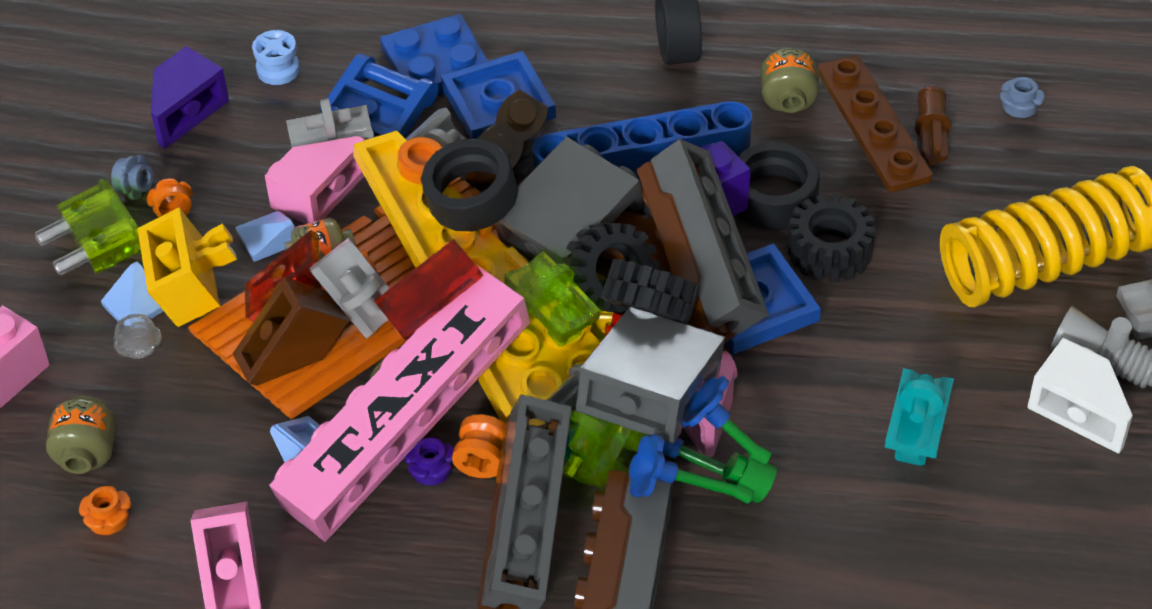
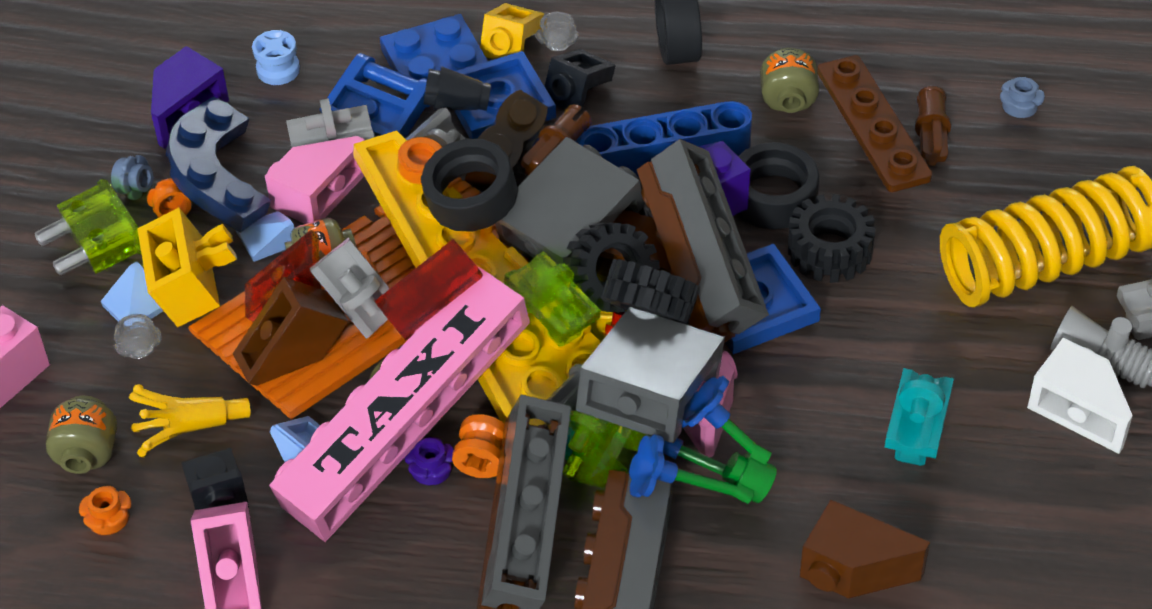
(183, 414): none -> yellow piece
(198, 171): none -> dark blue plate
(214, 480): none -> black bracket
(455, 91): none -> black cone
(507, 30): none -> yellow bracket
(554, 134): none -> reddish brown axle
(557, 31): none -> clear plate
(574, 74): none -> black bracket
(860, 553): none -> reddish brown slope

